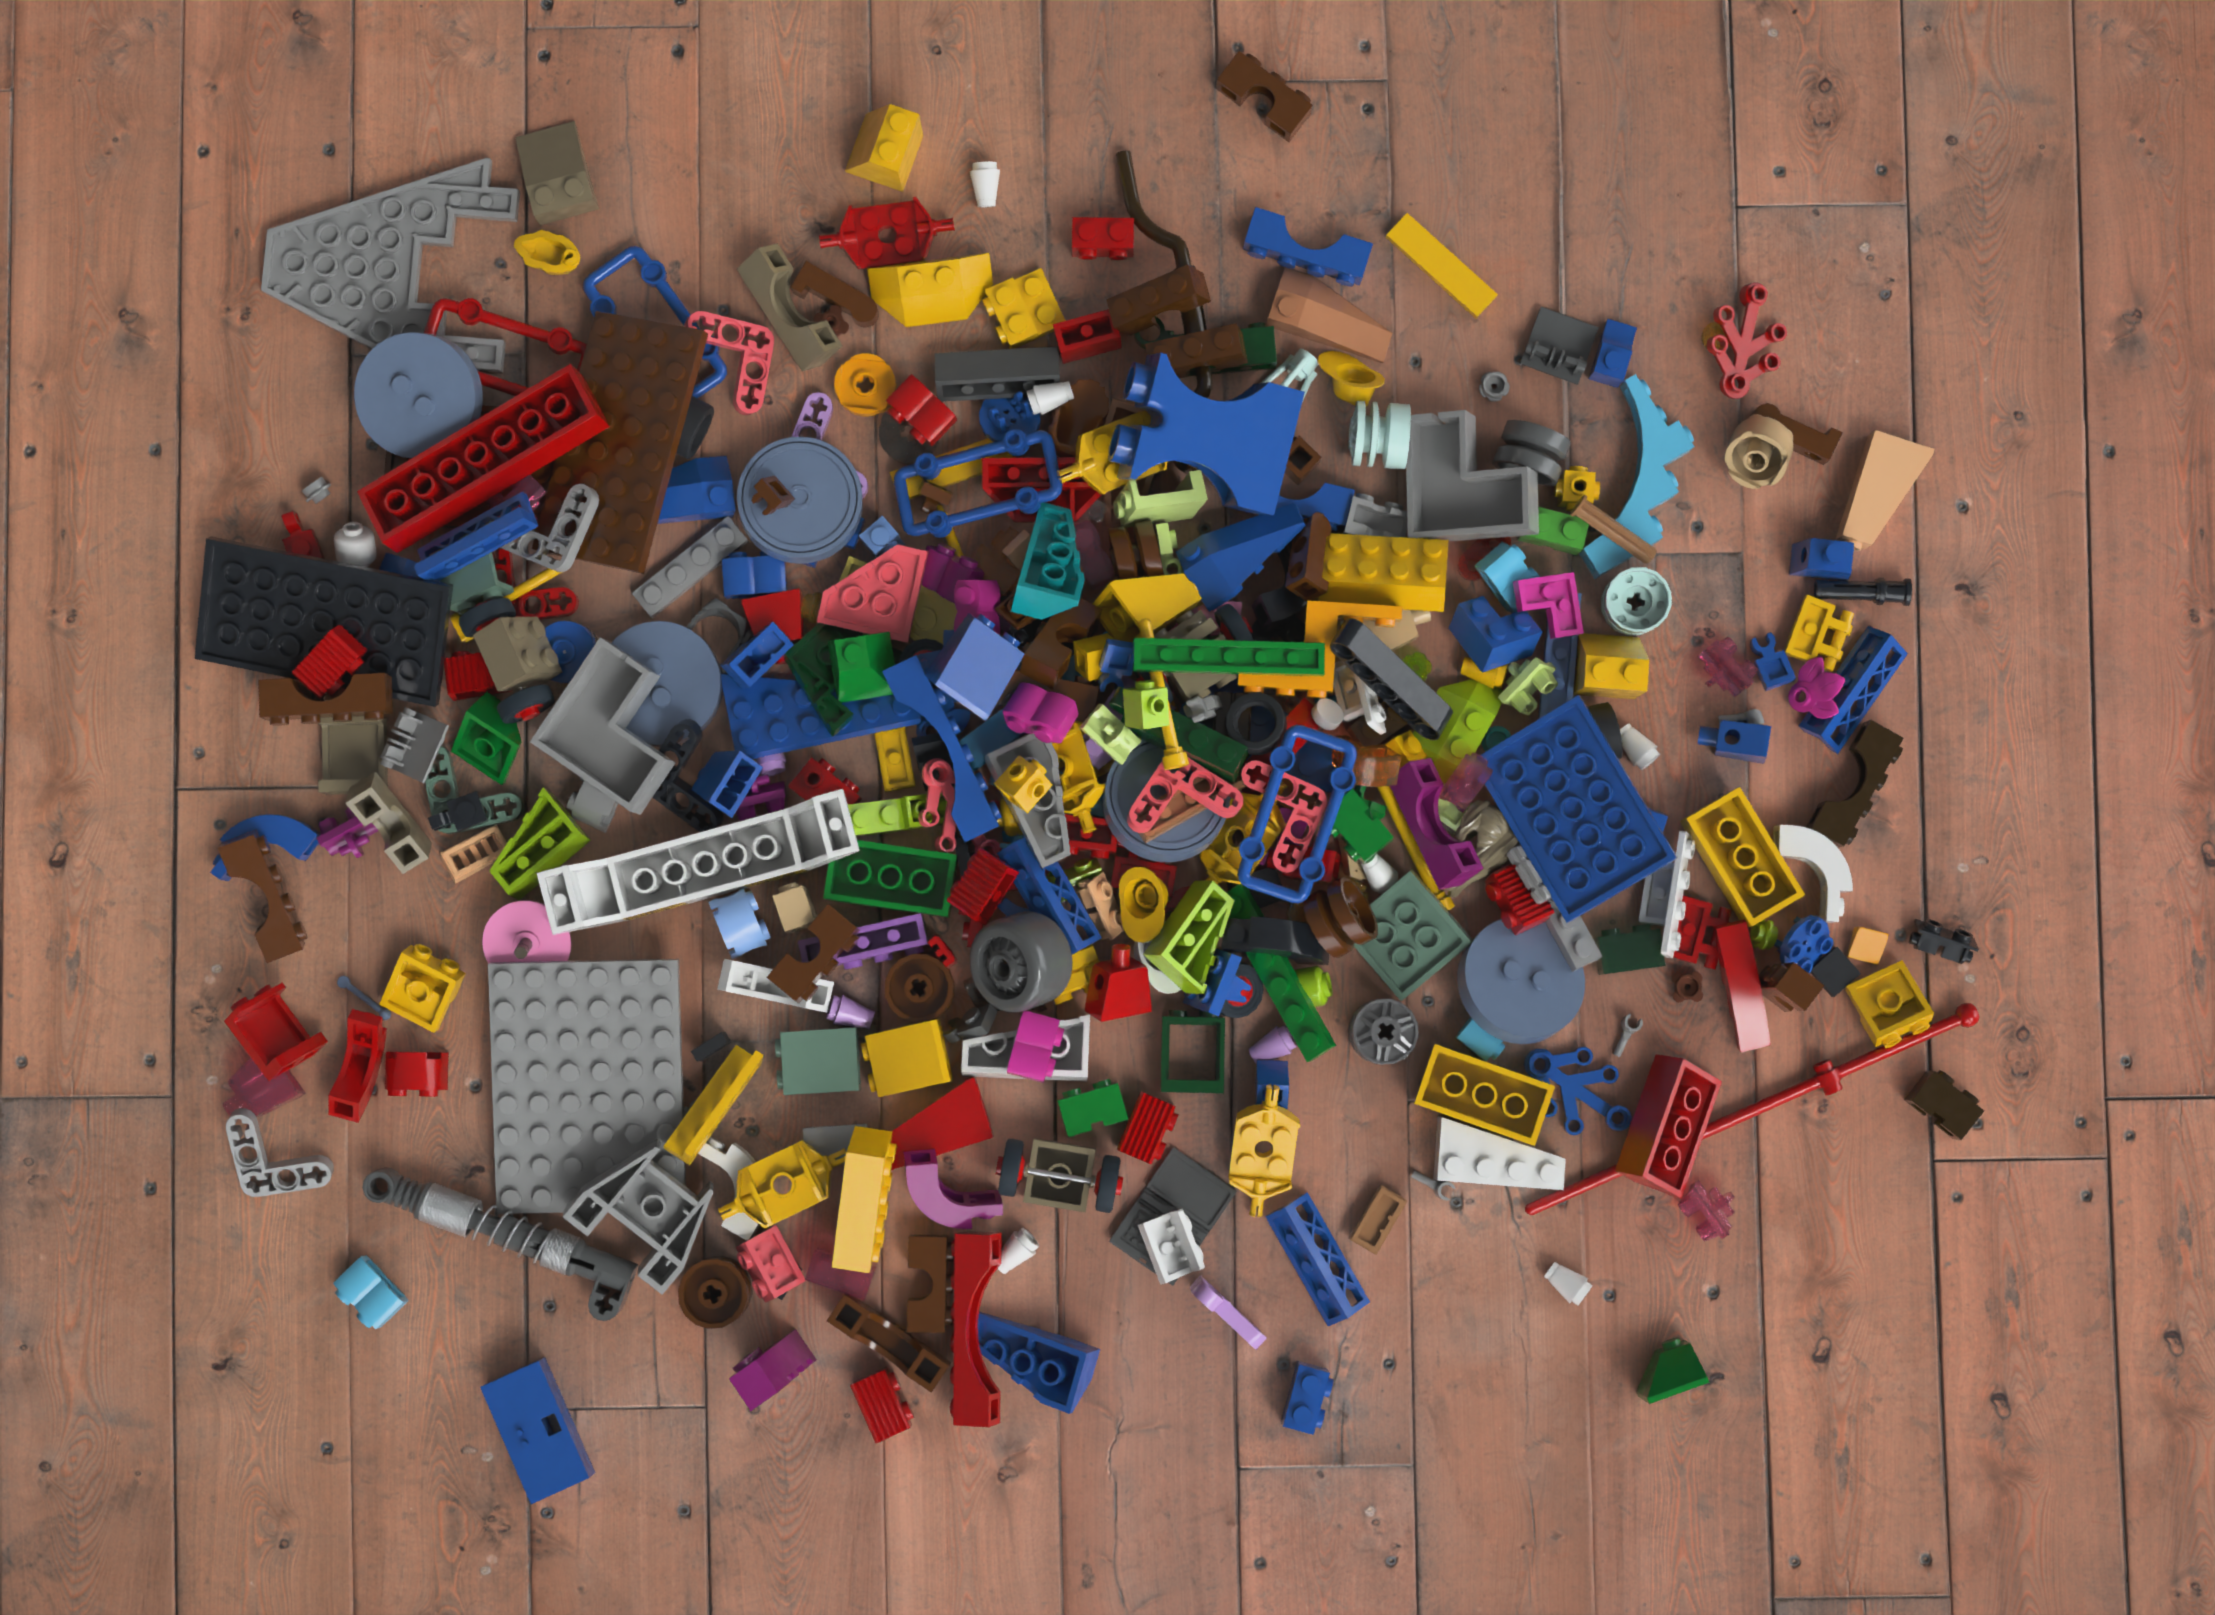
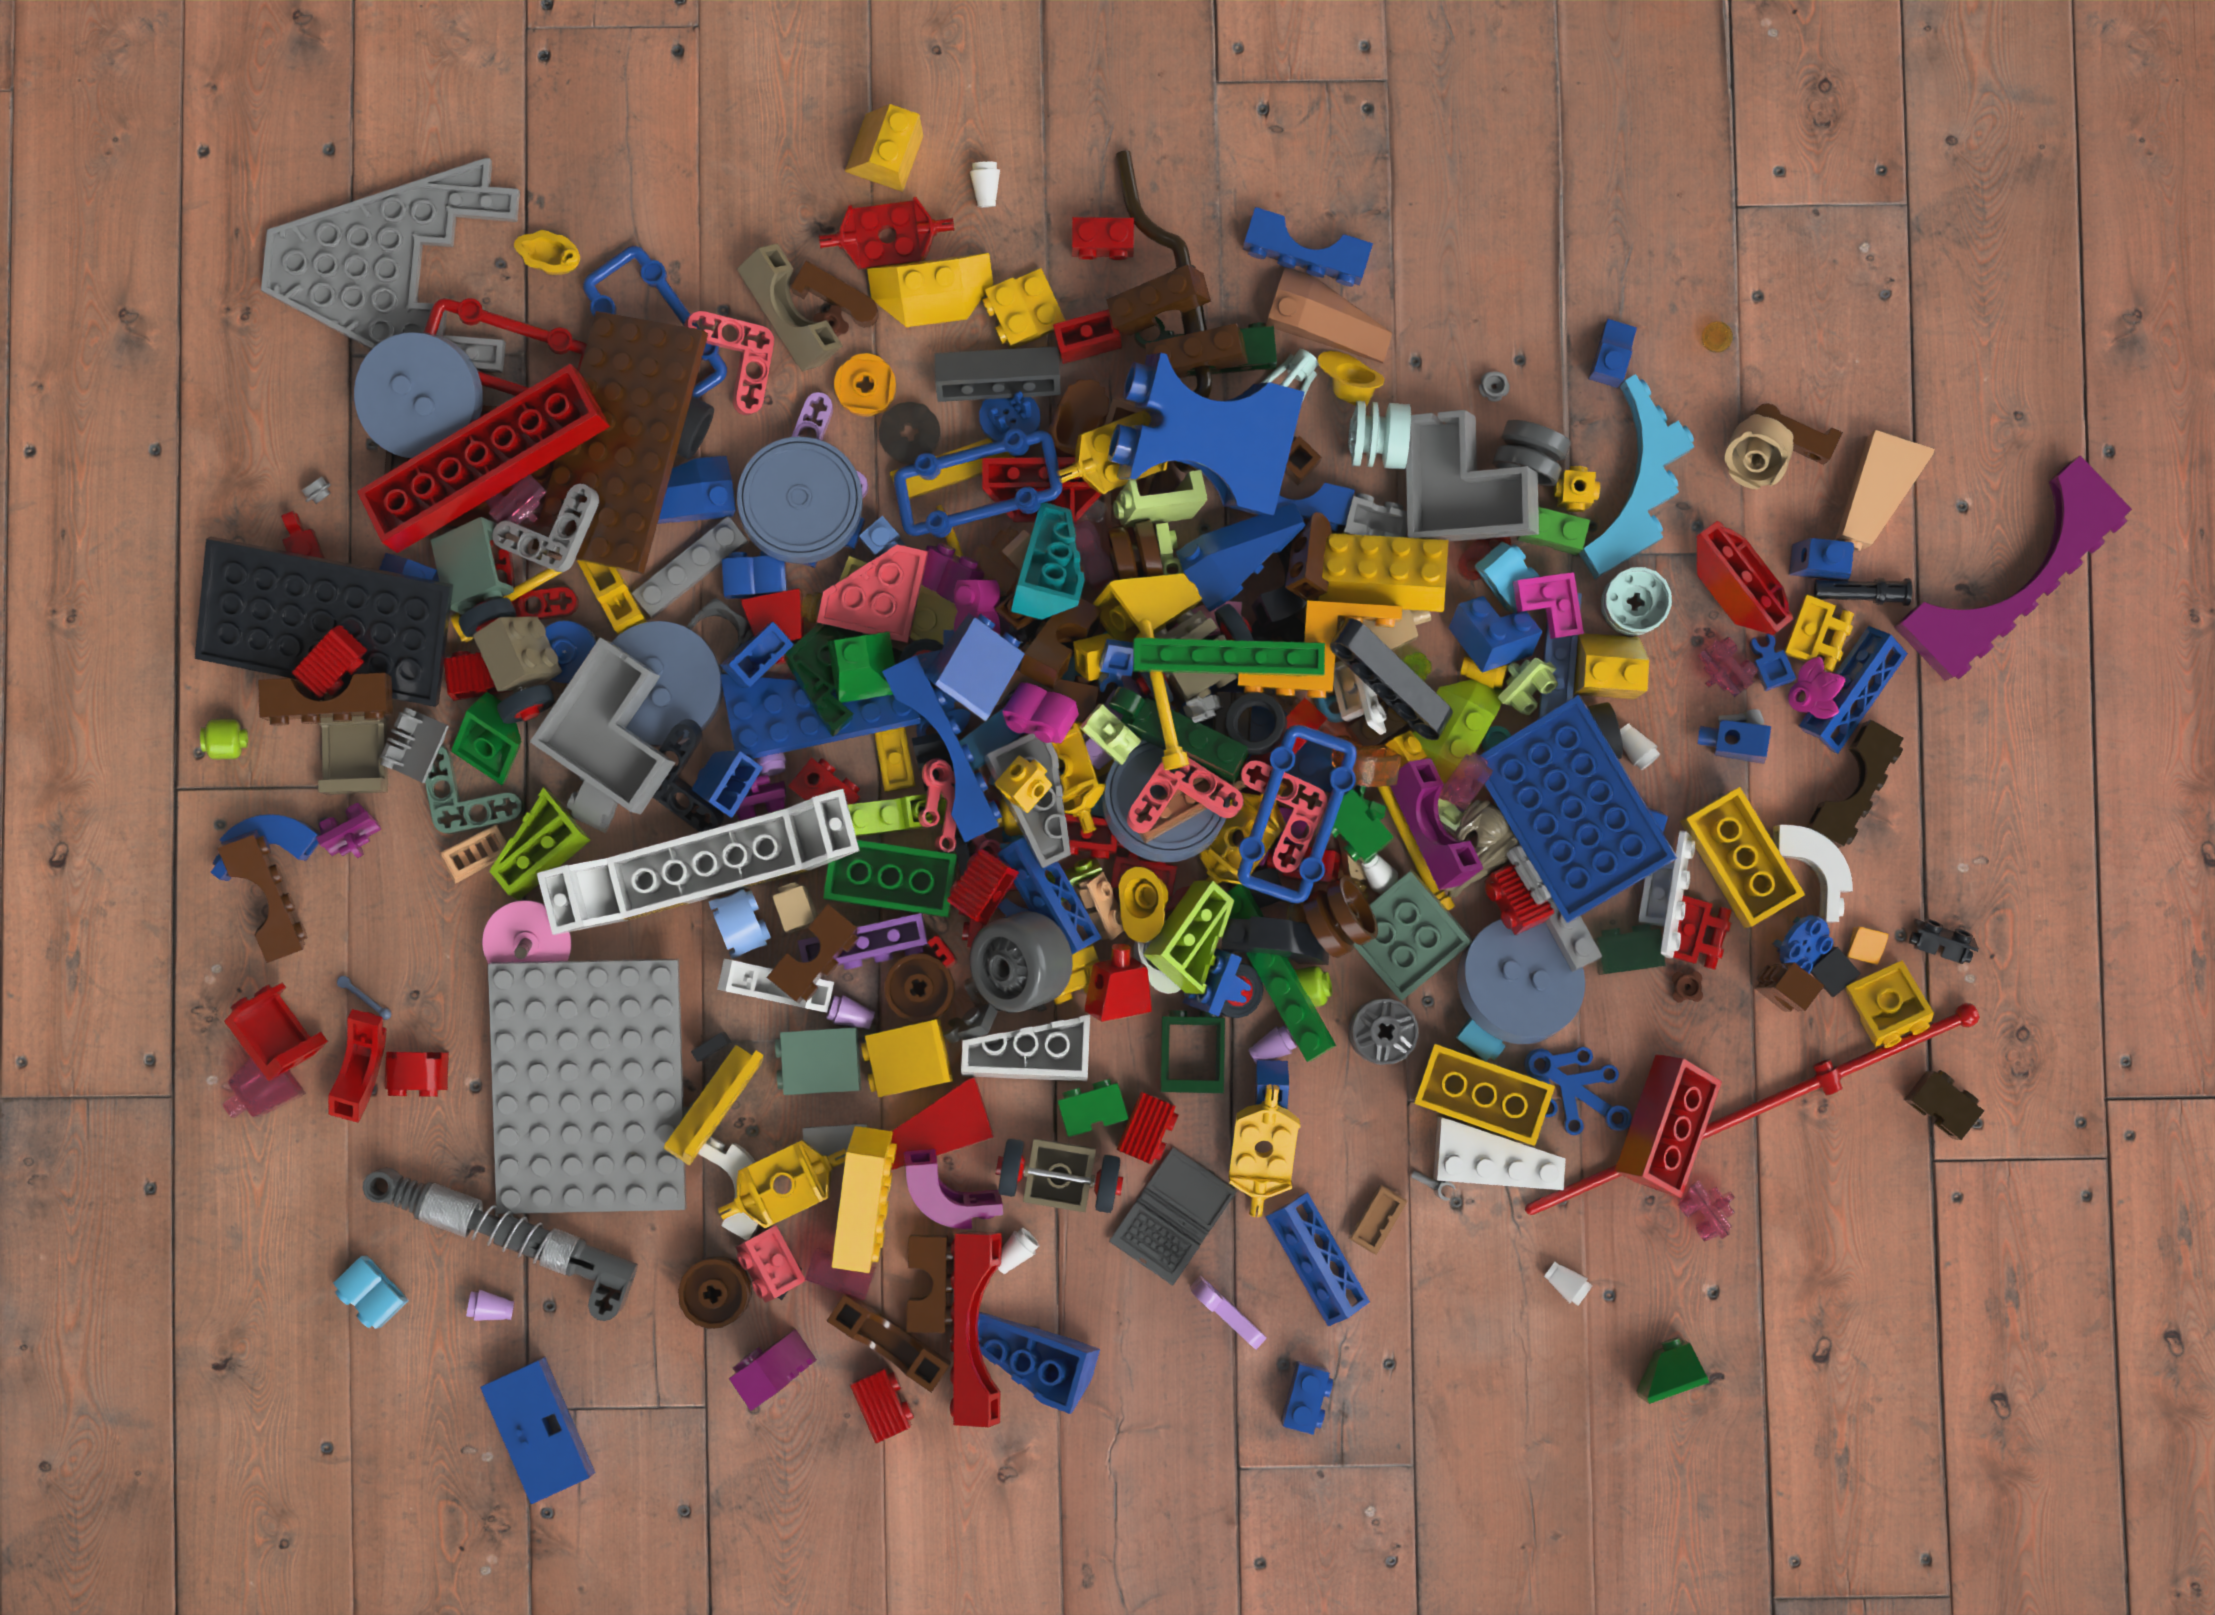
(223, 739): none -> lime head
(261, 1168): light grey beam -> none
(355, 544): white head -> none
(402, 836): dark tan arch -> none
(422, 987): yellow plate -> none
(464, 813): black plate -> none
(477, 543): blue fence -> none
(489, 1306): none -> lavender cone
(556, 173): dark tan slope -> none
(613, 596): none -> yellow slope
(649, 1205): light grey wedge -> none
(774, 494): reddish brown tile -> none
(921, 411): red brick -> none
(933, 495): reddish brown tile -> none
(1034, 1047): dark pink brick -> none
(1049, 396): white cone -> none
(1146, 705): lime brick -> none
(1171, 1245): white bracket -> none
(1247, 77): reddish brown arch -> none
(1327, 714): white tile -> none
(1441, 265): yellow tile -> none
(1559, 345): dark grey hinge -> none
(1613, 530): medium nougat axle -> none
(1626, 1034): light grey hand -> none
(1741, 580): none -> red wedge
(1742, 343): plant -> none
(1742, 985): red slope -> none
(1764, 935): lime plate -> none
(2083, 514): none -> magenta arch

